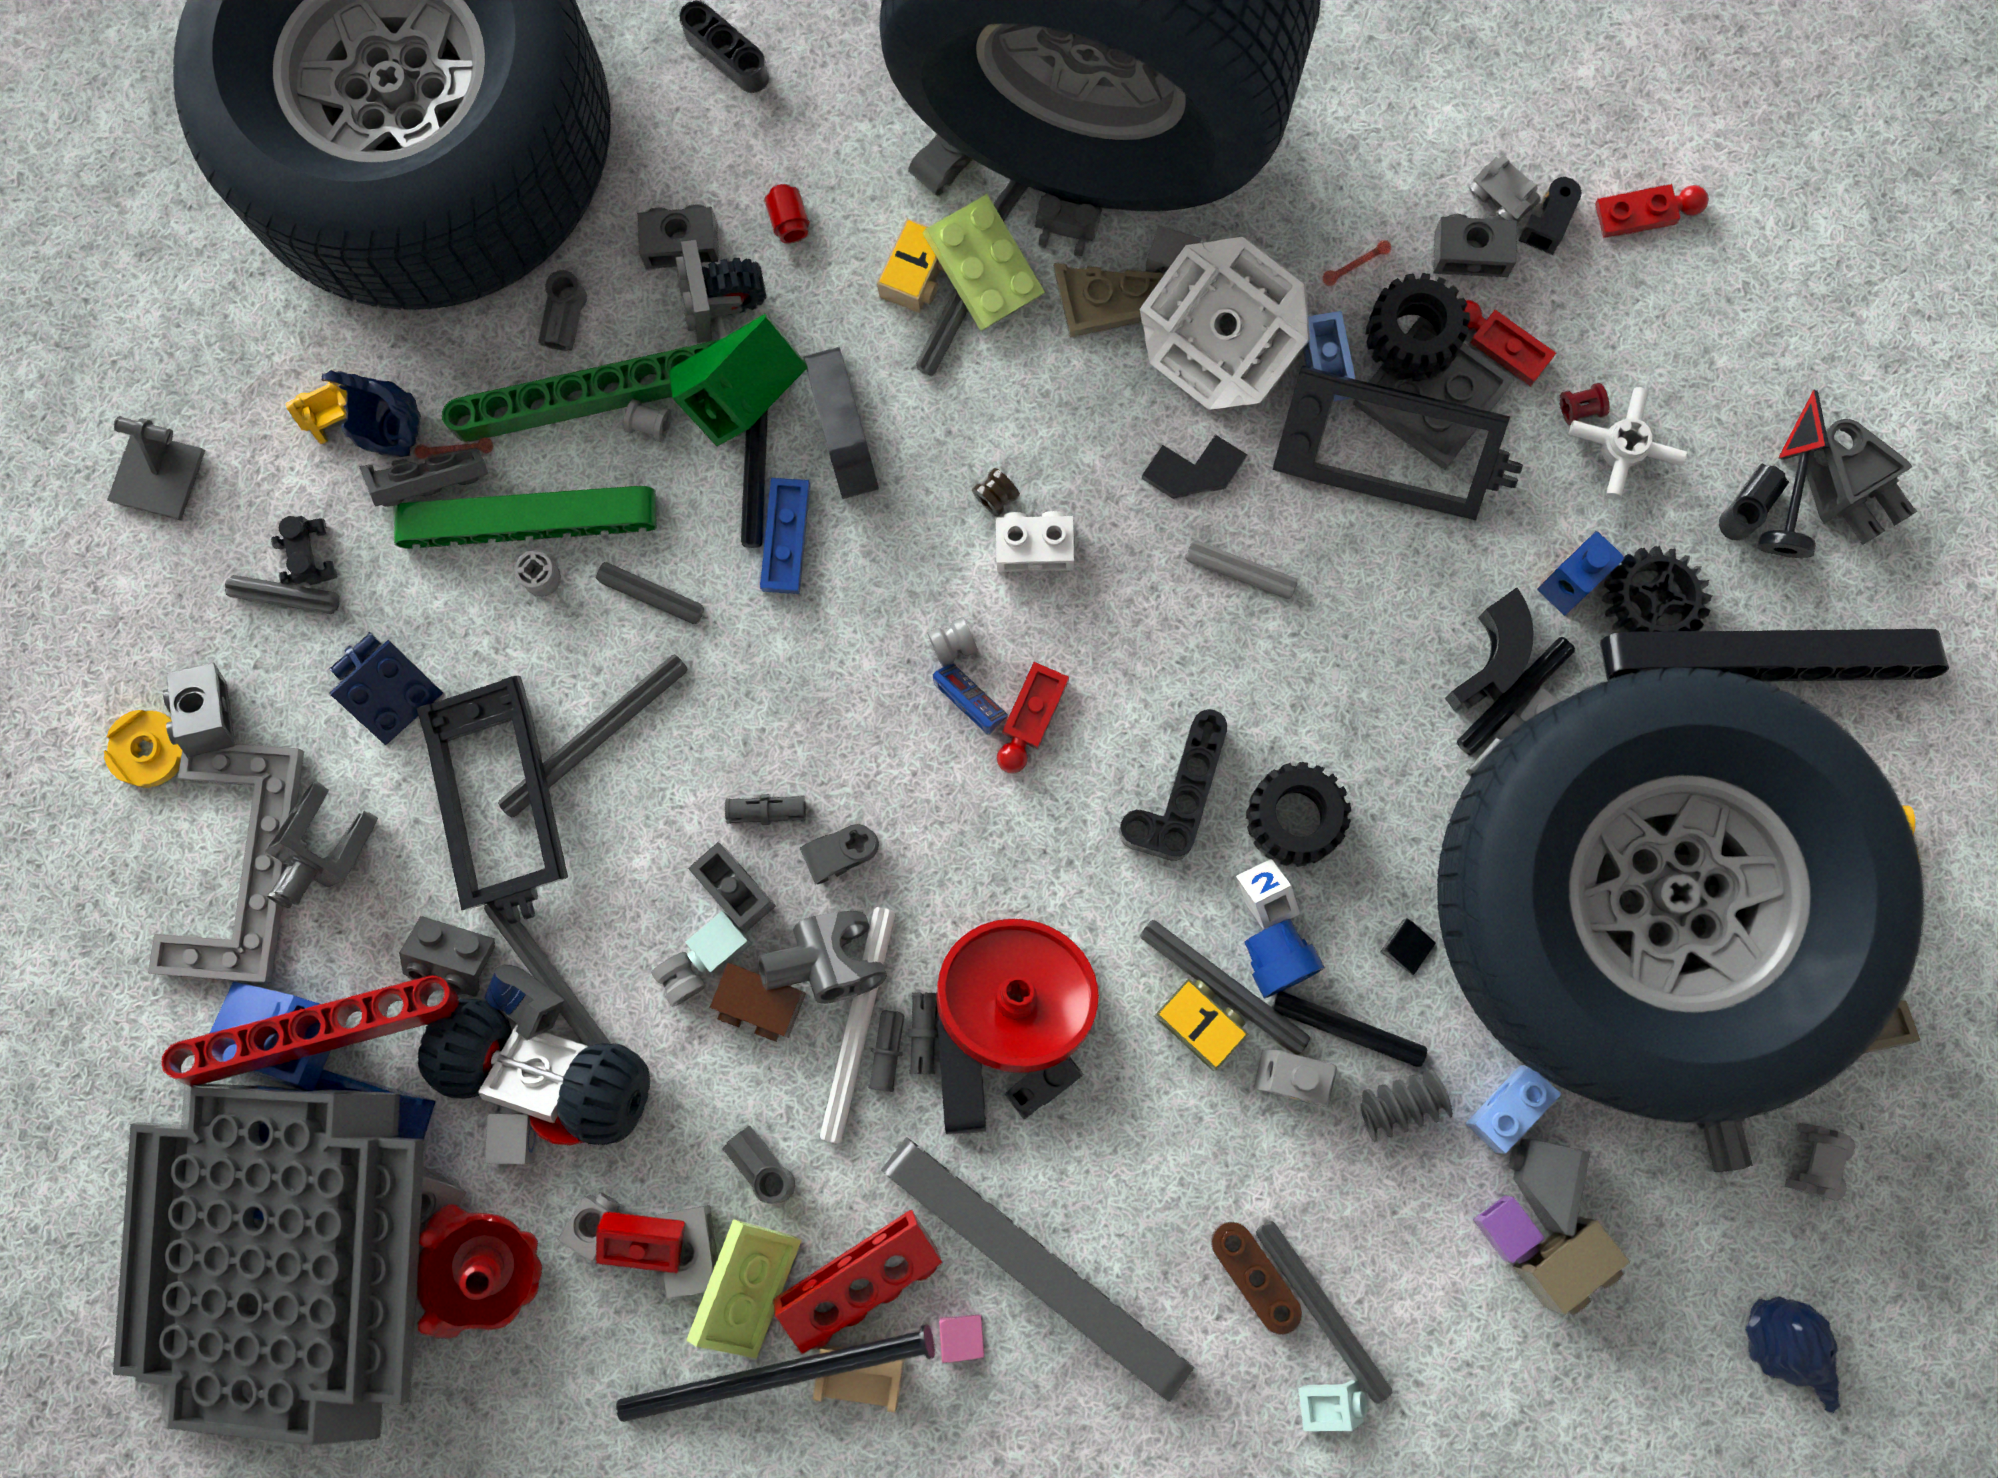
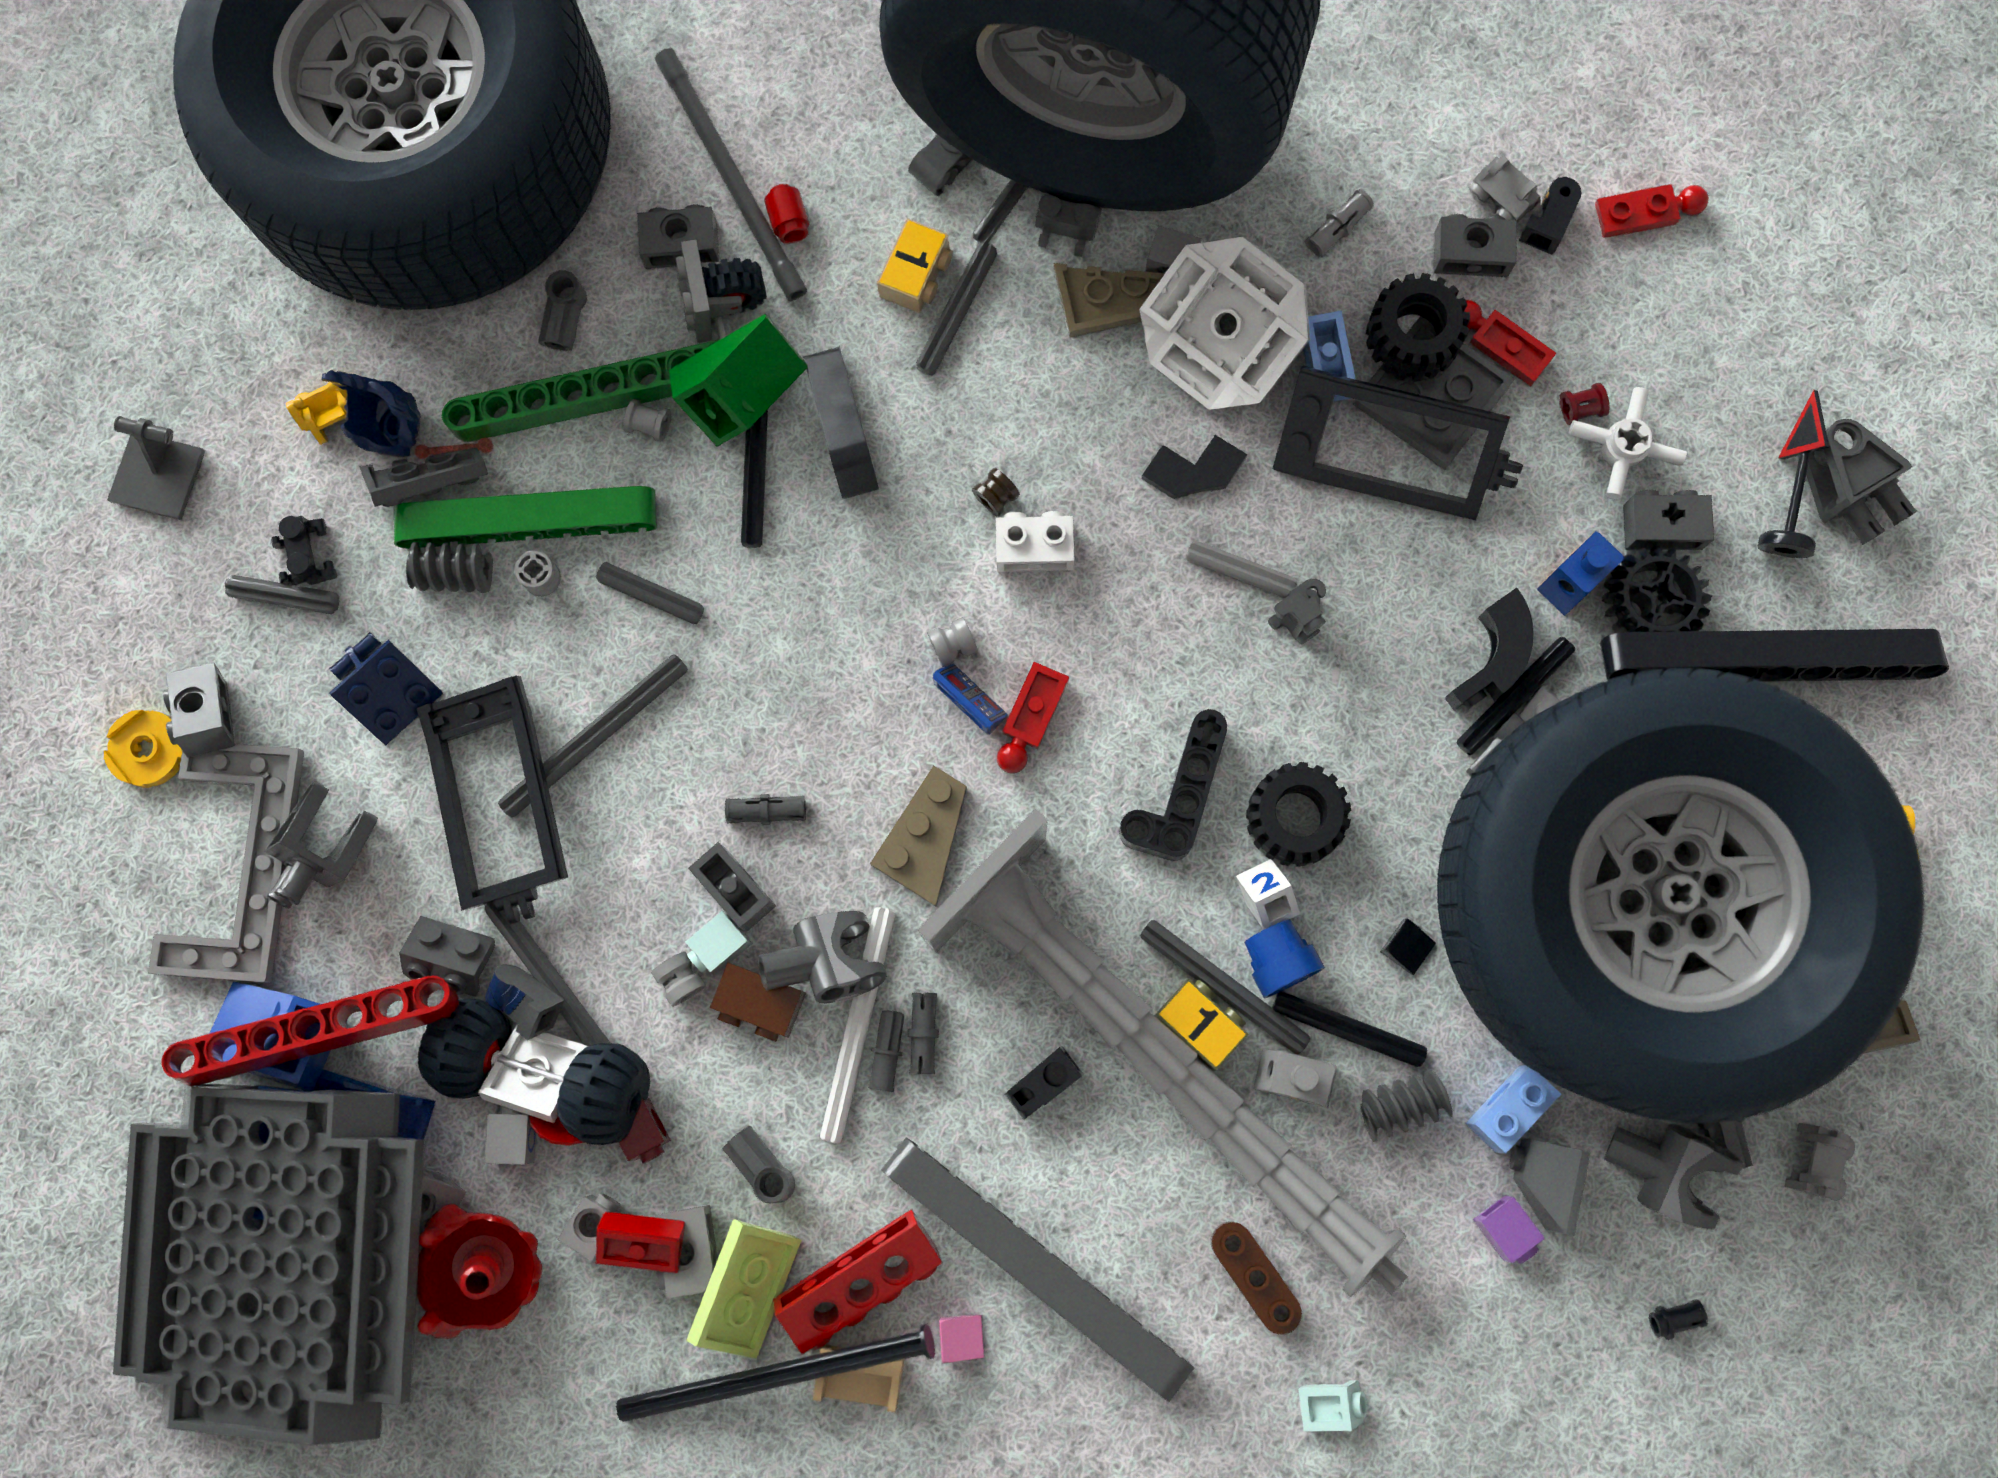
(449, 569): none -> dark grey piece
(646, 1135): none -> dark red brick
(679, 81): none -> dark grey piece
(718, 33): black beam -> none
(785, 536): blue plate -> none
(833, 854): dark grey piece -> none
(923, 836): none -> dark tan wing
(960, 1088): black beam -> none
(983, 262): yellowish green plate -> none
(1017, 915): none -> light grey plant
(1021, 964): red dish -> none
(1301, 611): none -> dark grey piece
(1324, 1312): dark grey axle -> none
(1330, 277): clear red hinge -> none
(1339, 223): none -> light grey pin
(1573, 1267): dark tan brick -> none
(1647, 528): none -> dark grey brick
(1671, 1168): none -> dark grey connector
(1677, 1319): none -> black pin
(1753, 502): black piece -> none
(1795, 1346): dark blue hair -> none

